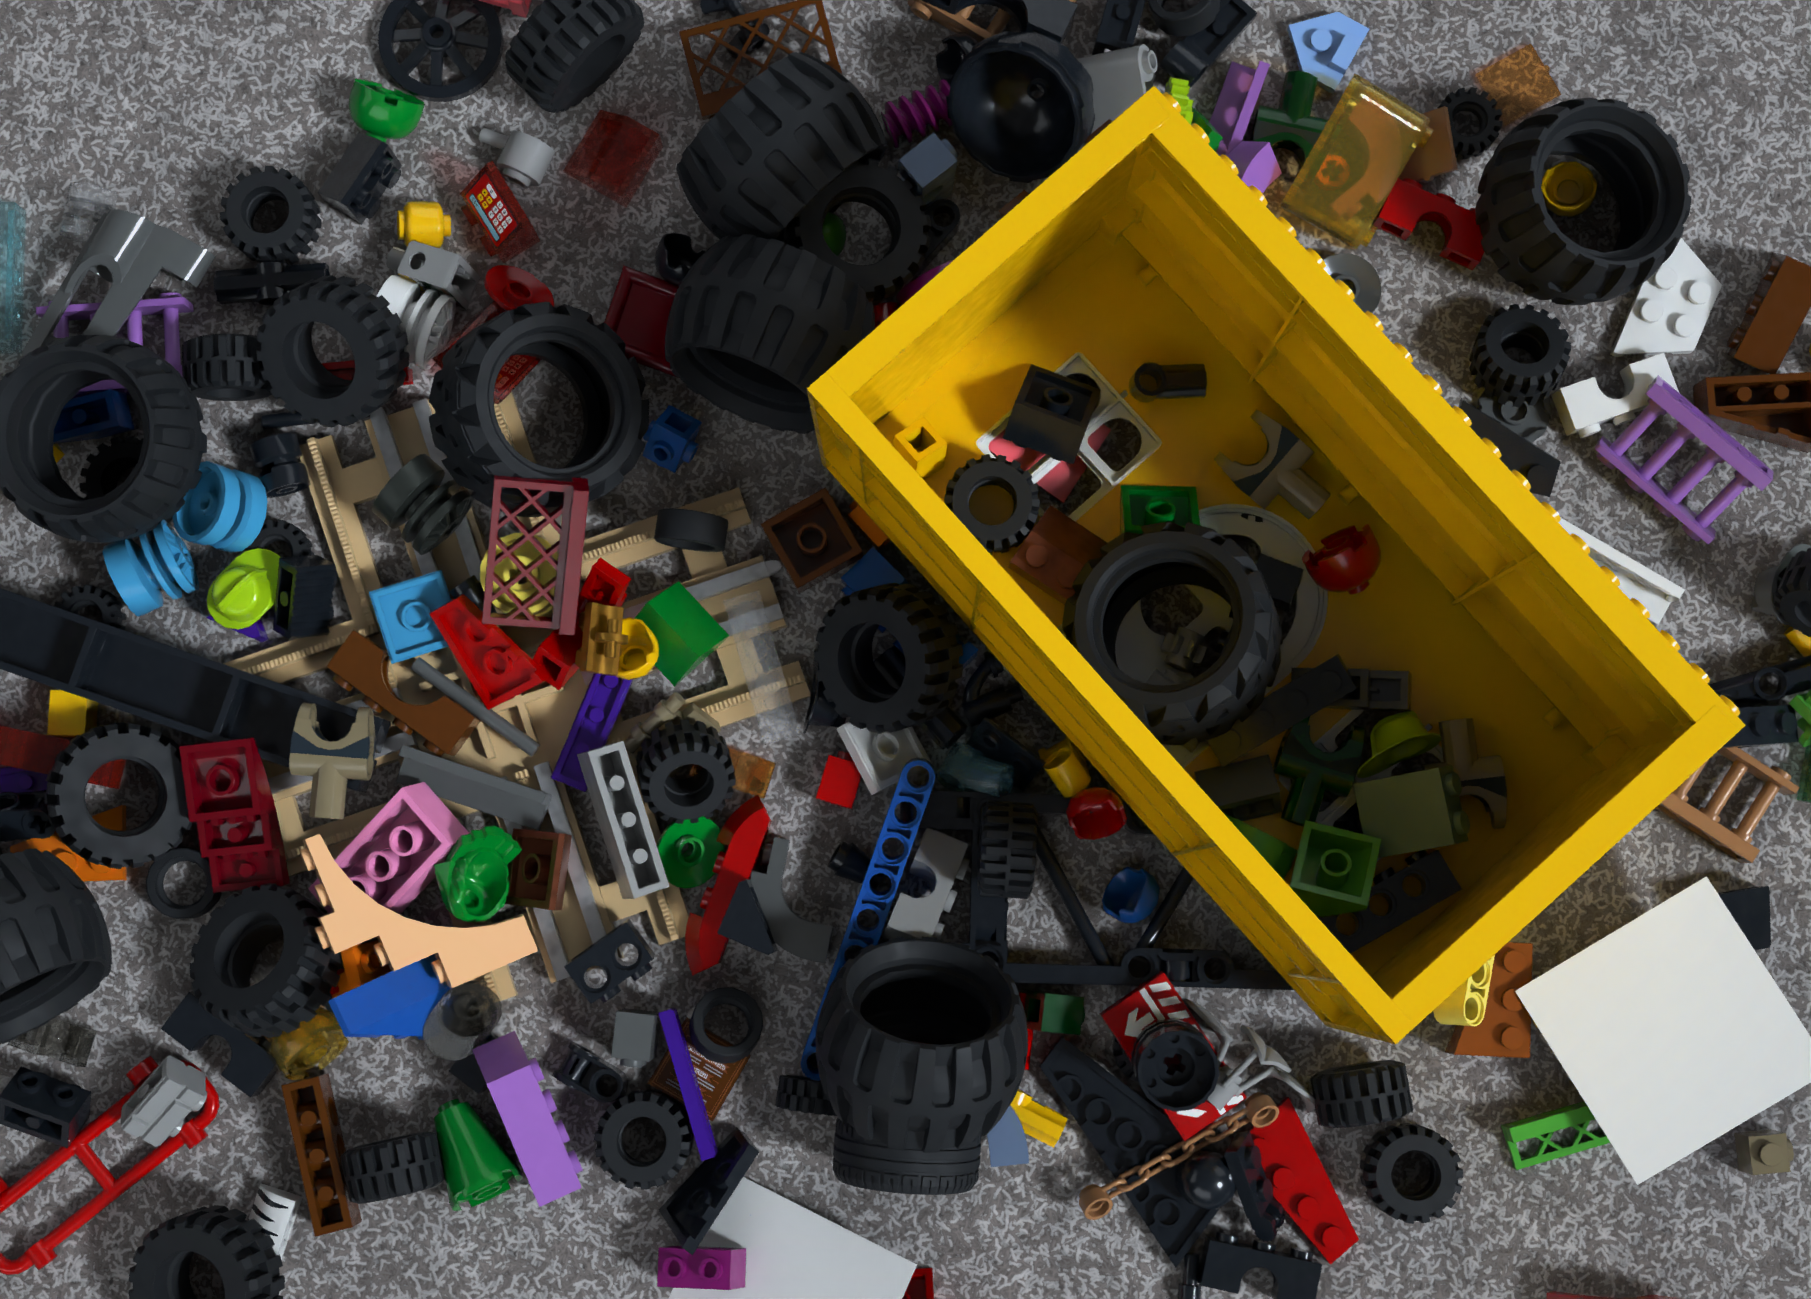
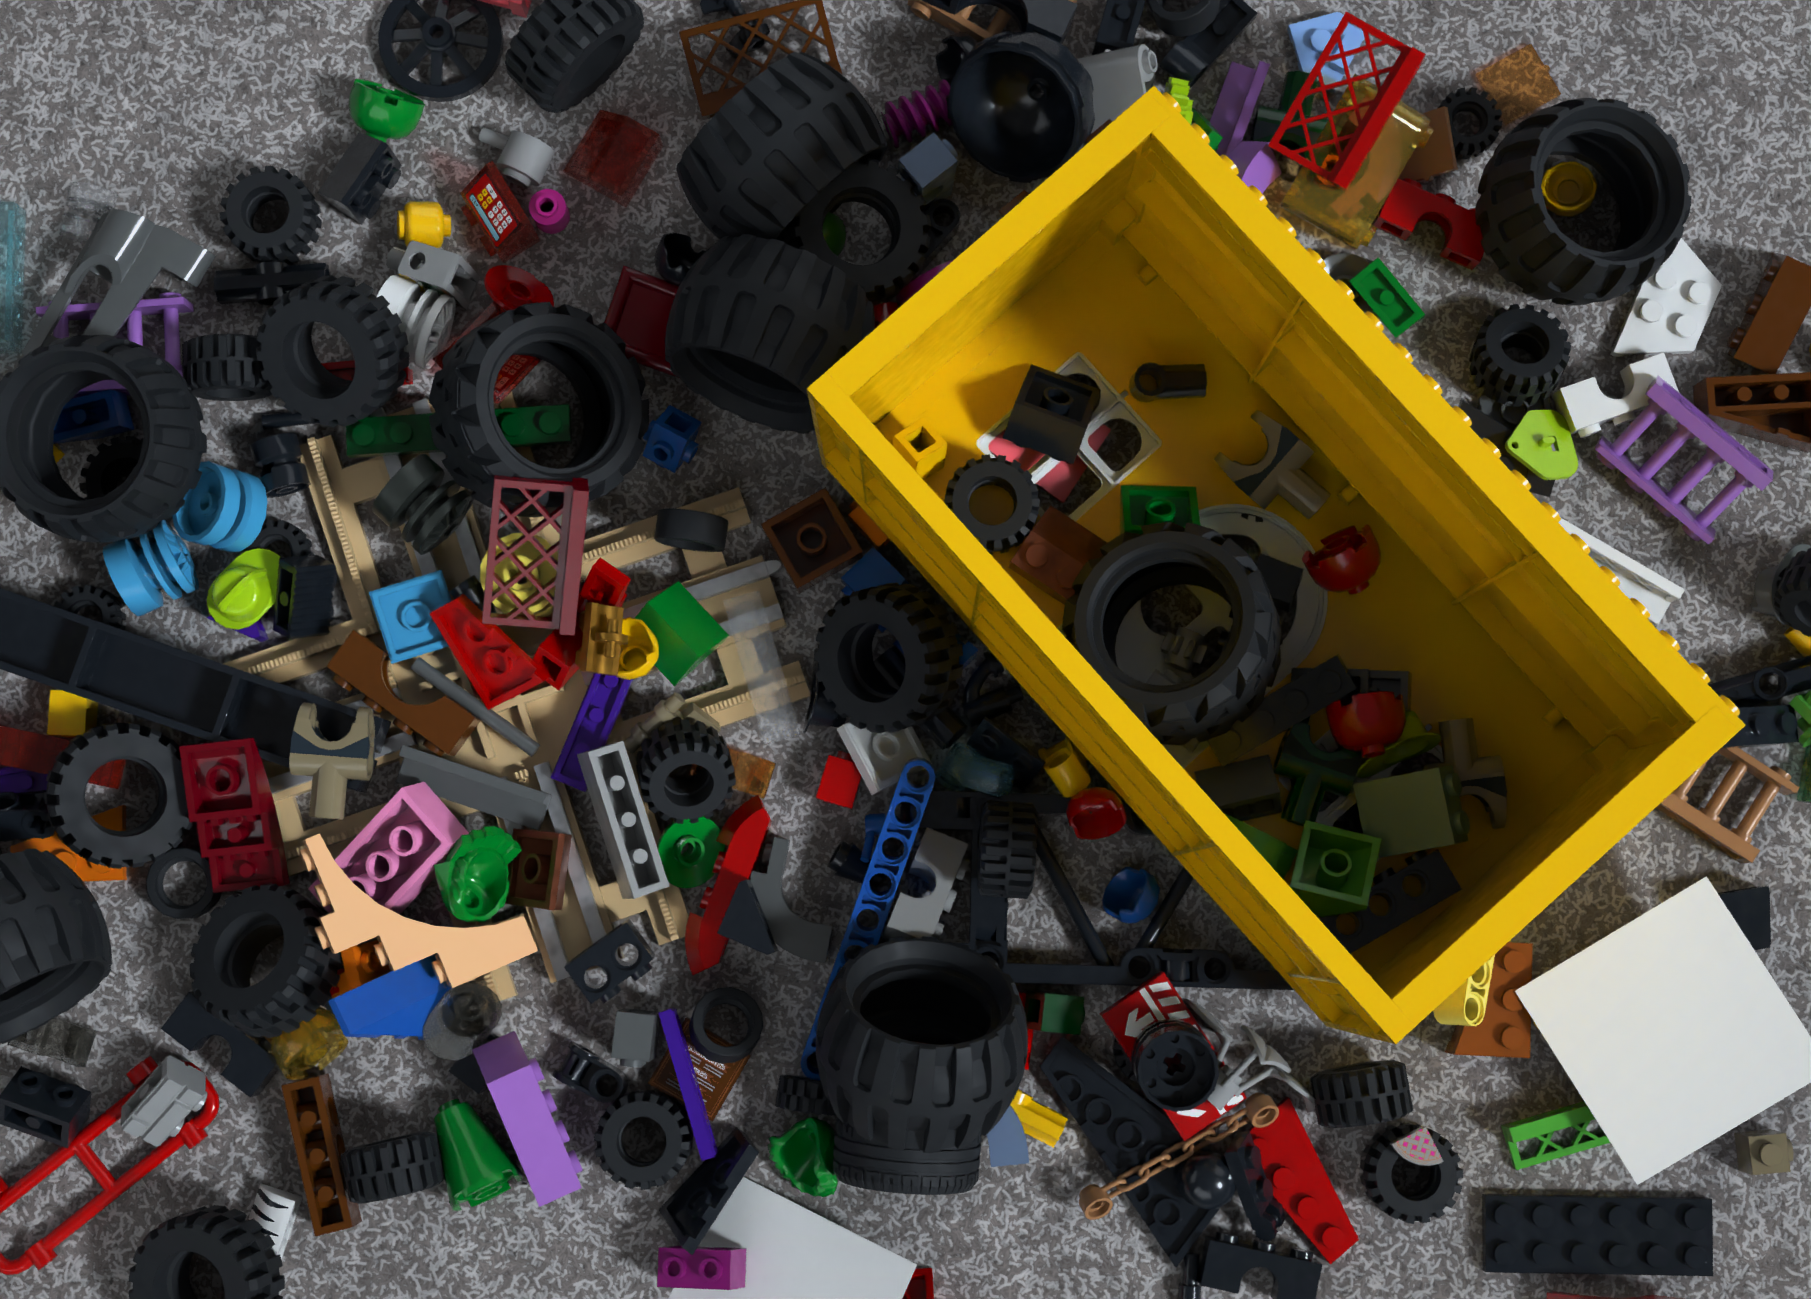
(413, 433): none -> dark green plate
(554, 220): none -> dark pink brick
(806, 1156): none -> green hair
(873, 826): none -> blue hand
(1368, 722): none -> red cylinder
(1374, 119): none -> red fence
(1387, 298): none -> green panel
(1418, 1148): none -> light grey tile
(1533, 444): none -> lime piece
(1597, 1235): none -> black plate

